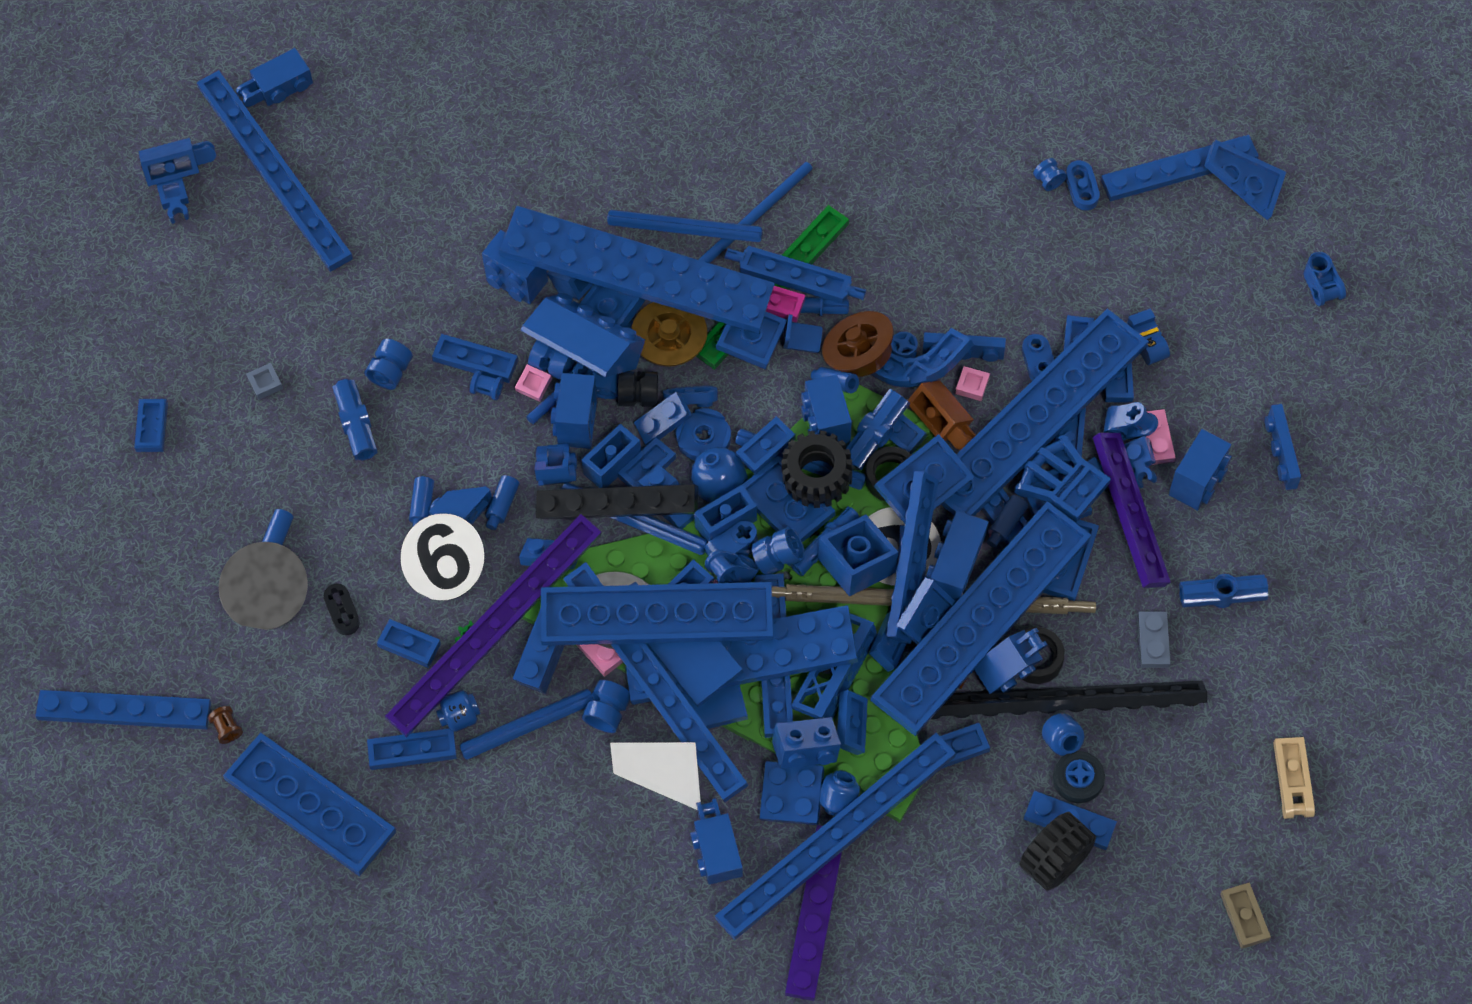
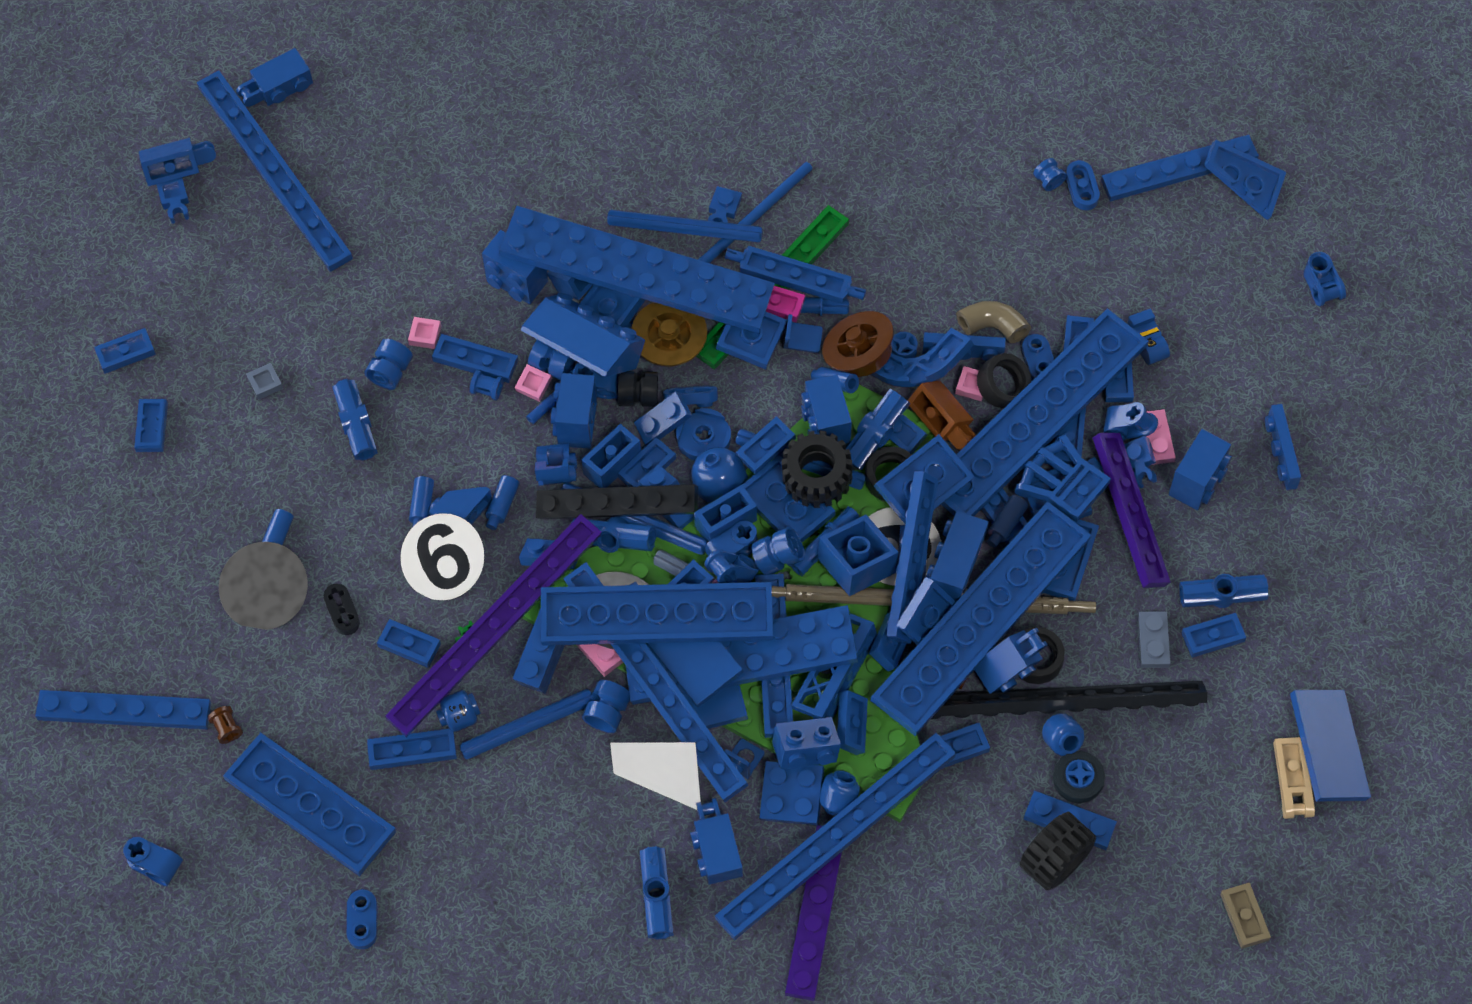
(124, 350): none -> blue plate
(156, 862): none -> blue piece
(362, 917): none -> blue plate
(424, 333): none -> bright pink plate
(619, 534): none -> blue piece
(657, 909): none -> blue piece
(669, 562): none -> sand blue axle
(724, 204): none -> blue plate
(743, 766): none -> blue bracket
(987, 385): none -> black tyre
(994, 315): none -> dark tan cylinder
(1213, 635): none -> blue plate
(1330, 745): none -> blue tile

